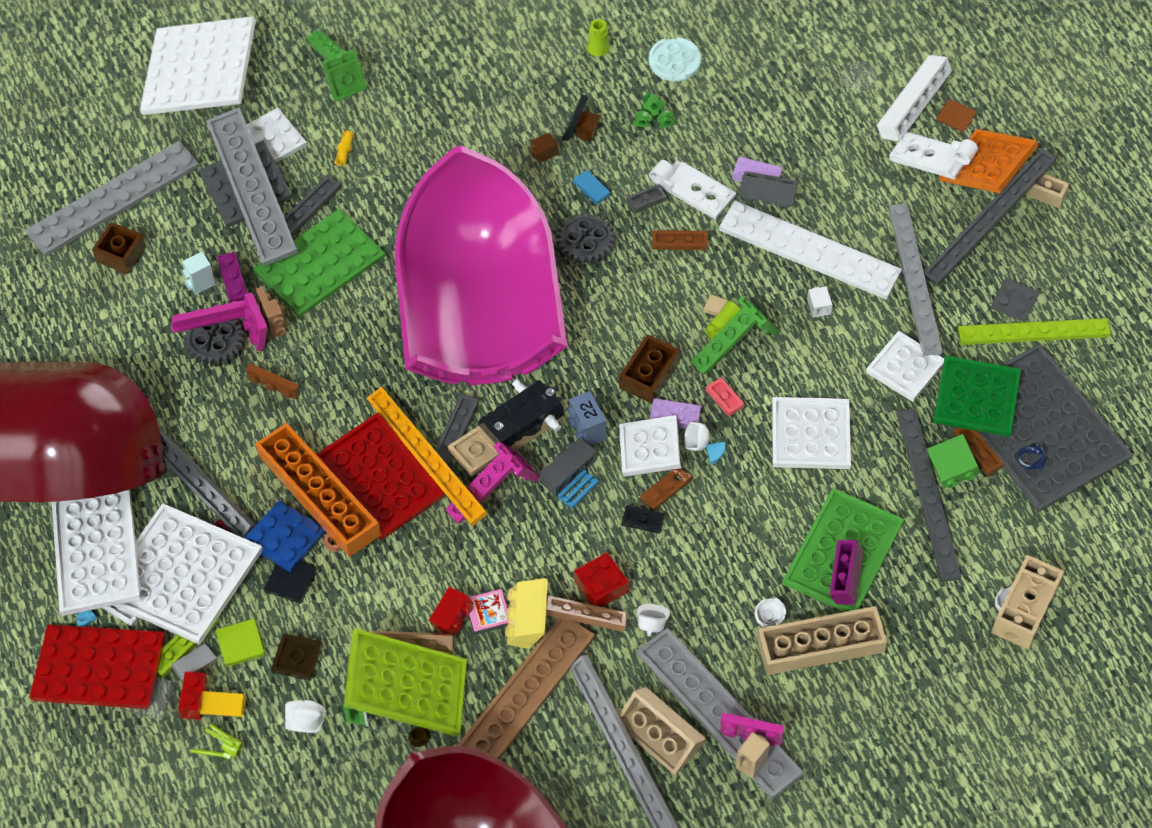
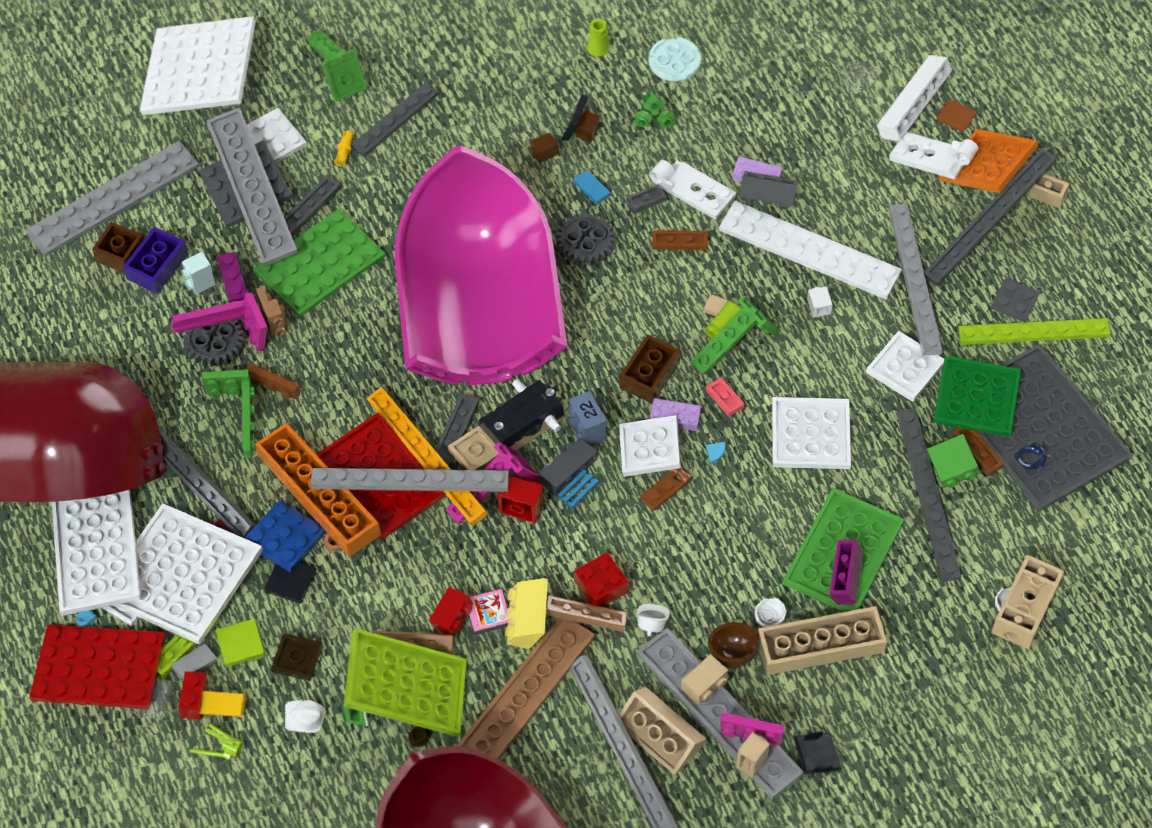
(155, 260): none -> dark purple brick
(233, 383): none -> bright green bracket
(394, 119): none -> dark grey plate
(410, 479): none -> light grey plate
(522, 500): none -> red brick
(643, 519): black plate -> none
(696, 436): white hair -> none
(704, 680): none -> tan brick
(733, 644): none -> reddish brown cylinder
(817, 753): none -> black piece

